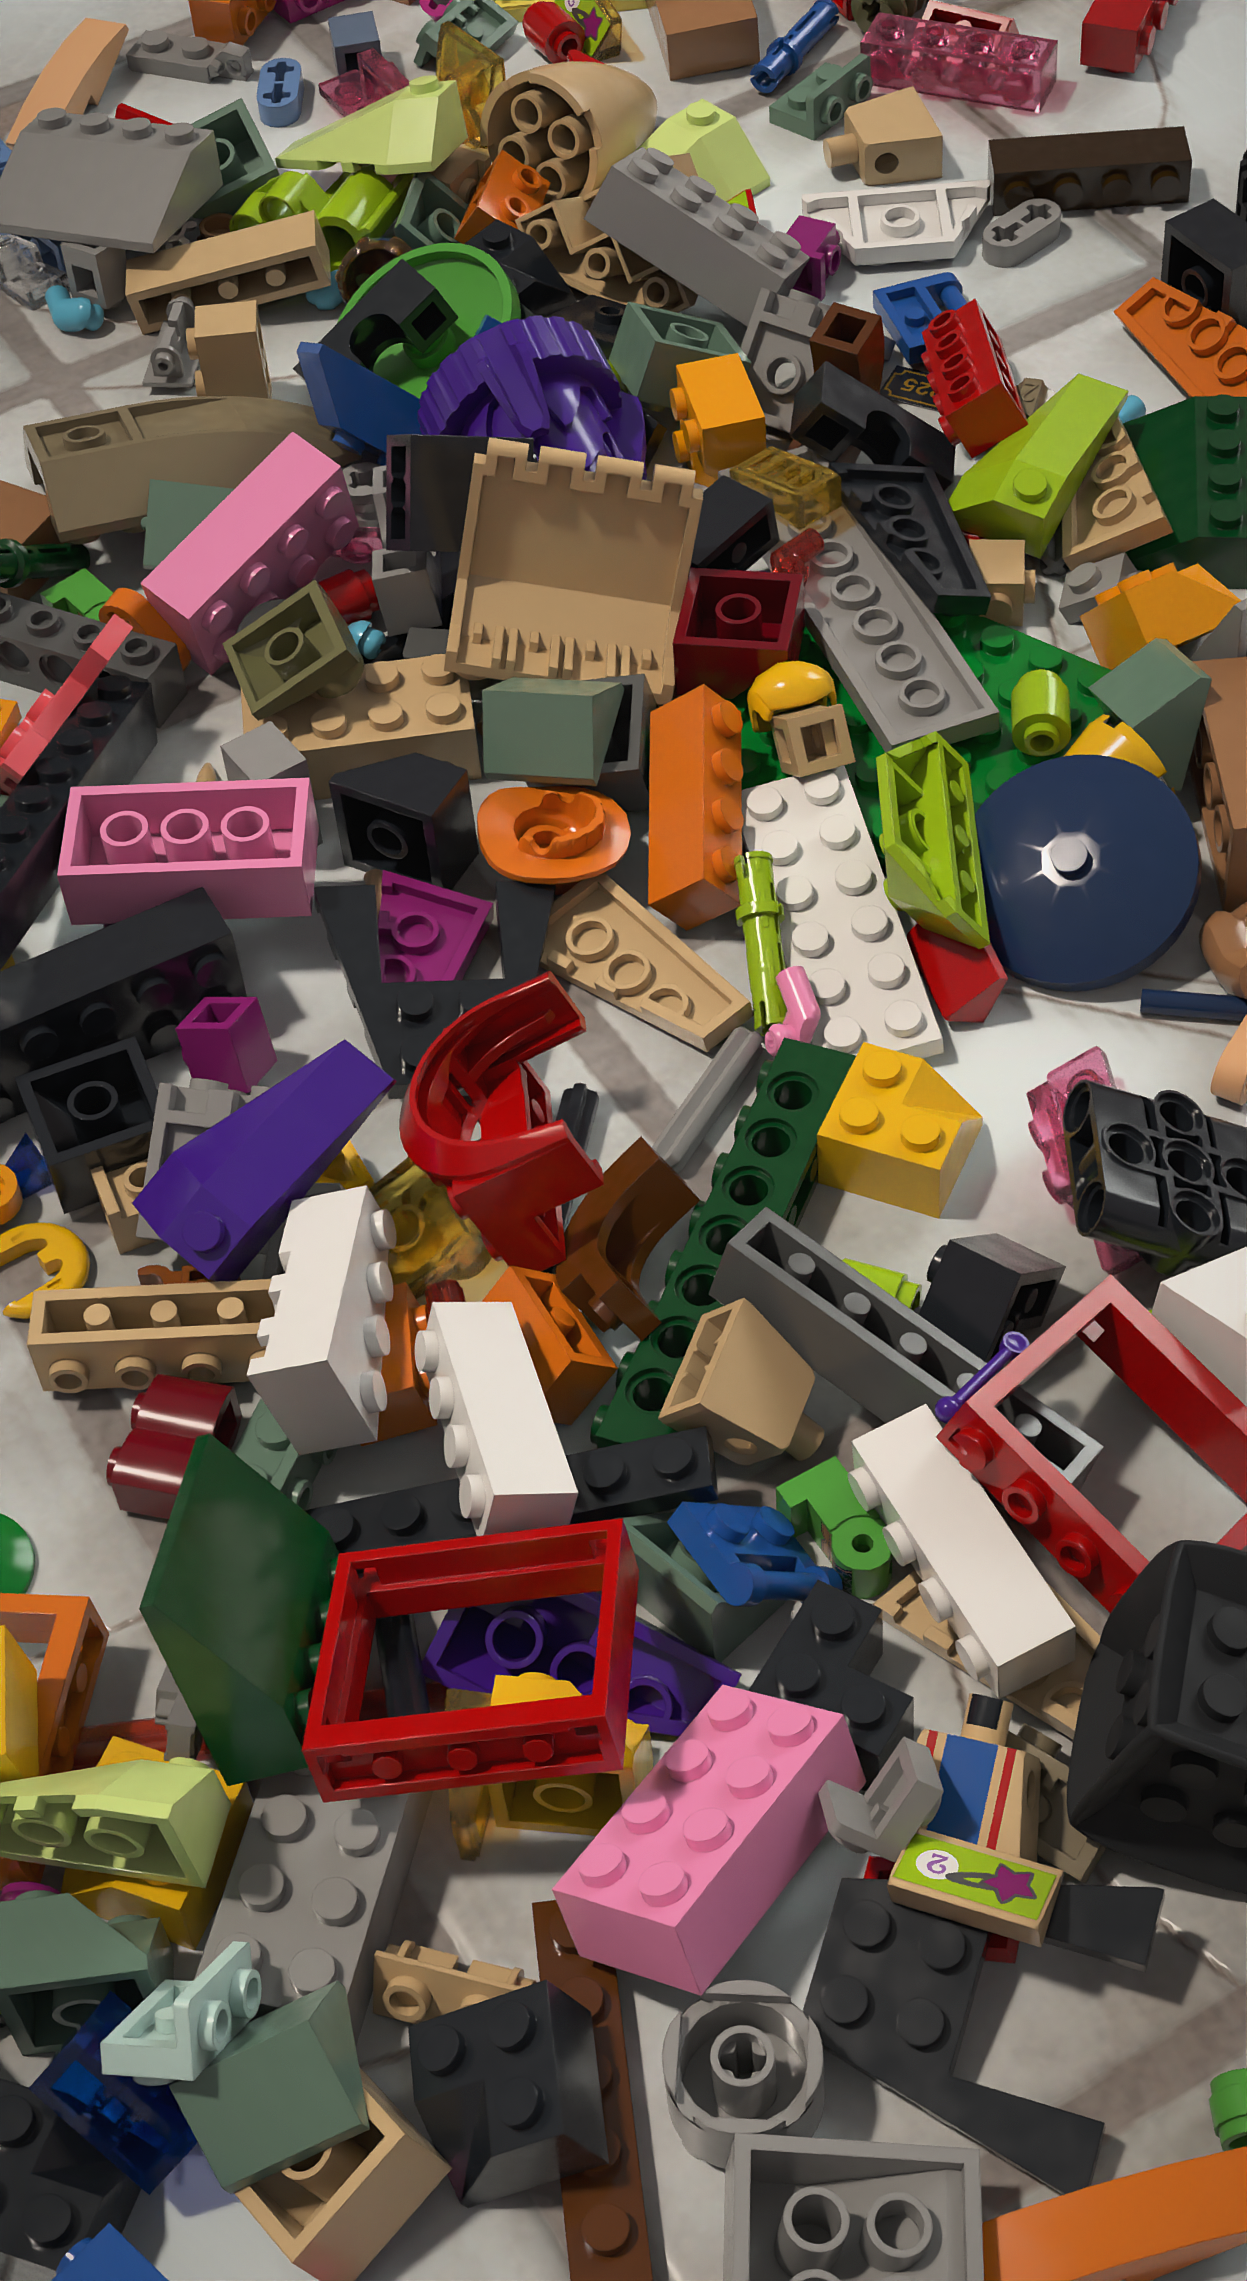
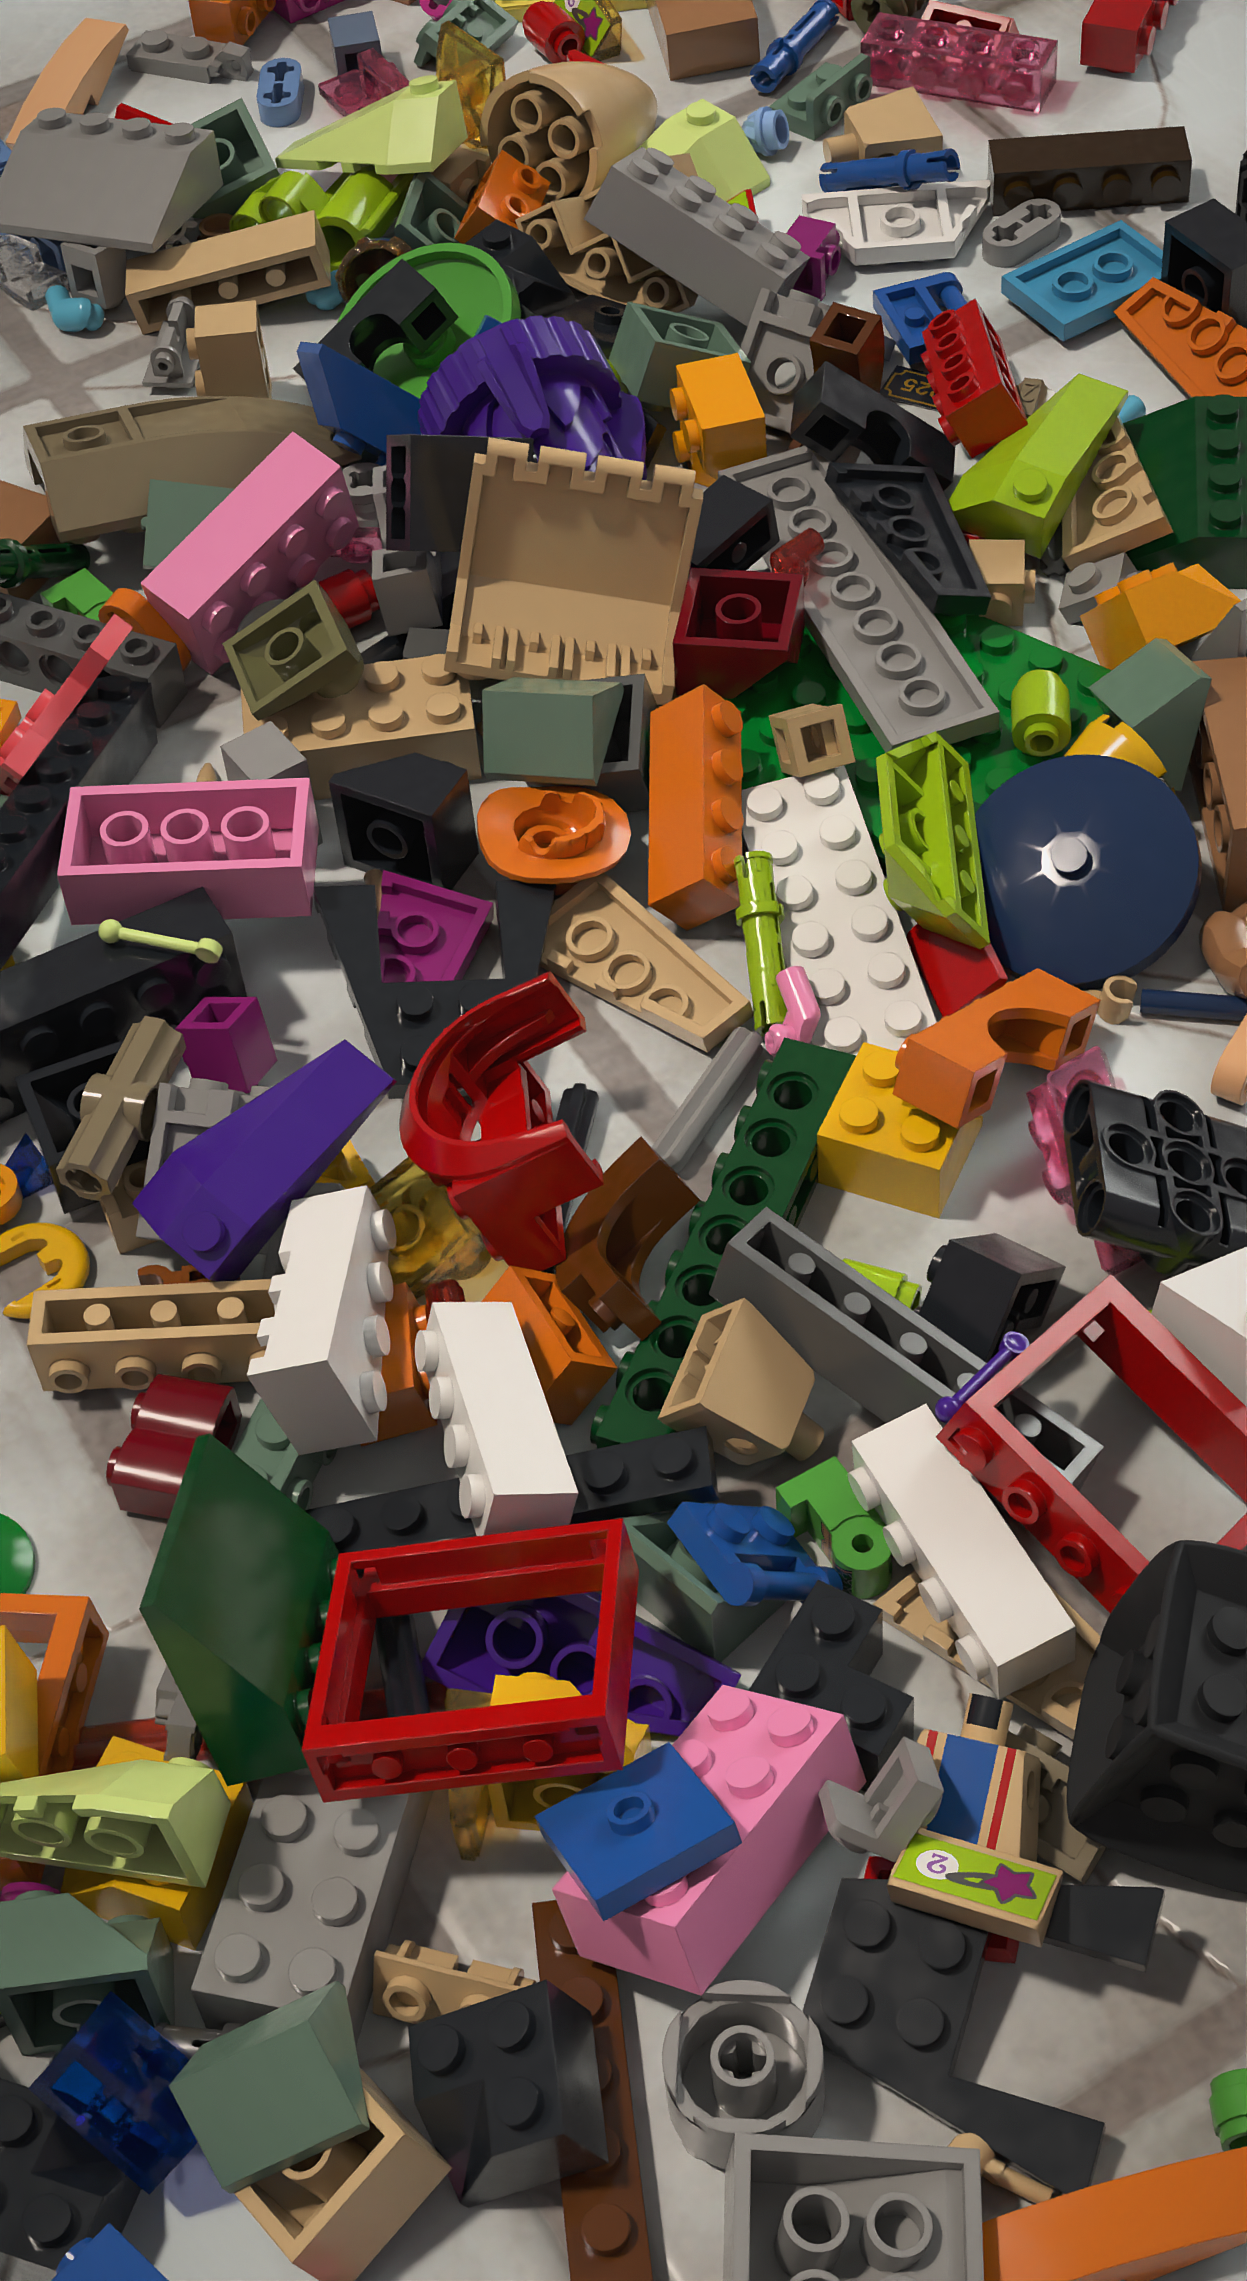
(120, 1108): none -> dark tan piece
(185, 2022): light aqua bracket -> none
(206, 949): none -> yellowish green hinge
(366, 638): medium azure arm -> none
(637, 1830): none -> blue plate
(767, 130): none -> light blue plate
(785, 688): yellow hair -> none
(800, 488): clear yellow slope -> none
(906, 170): none -> blue pin
(959, 1060): none -> orange arch
(1001, 2175): none -> tan hand
(1084, 279): none -> dark azure plate
(1115, 998): none -> tan hand

